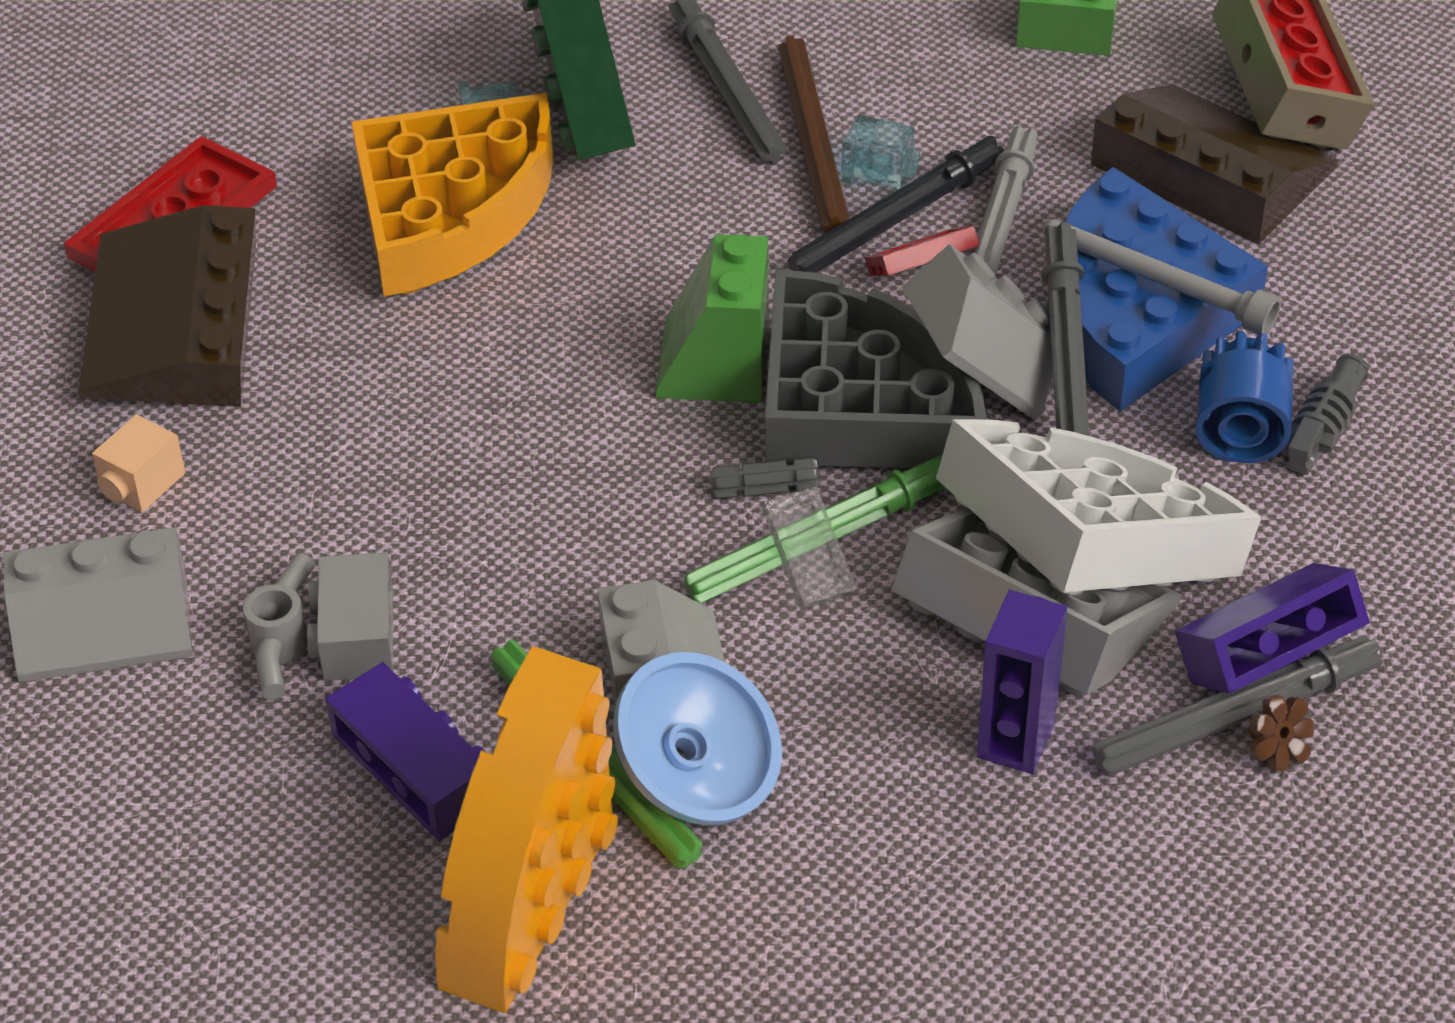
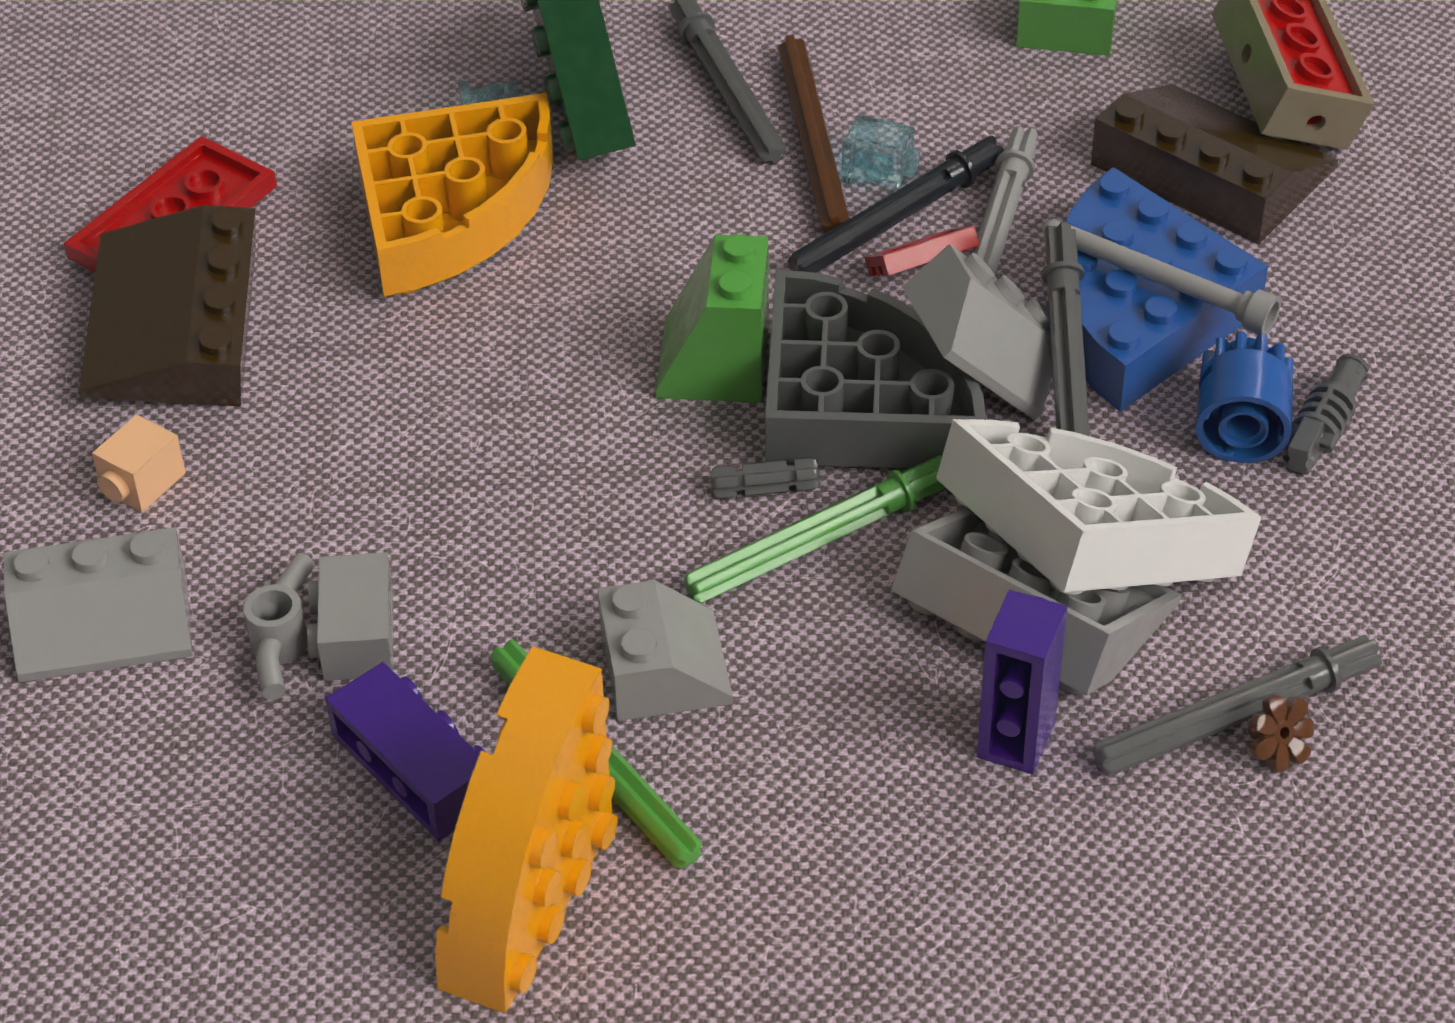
(716, 722): light blue dish -> none
(808, 548): clear tile -> none
(1272, 627): dark purple brick -> none

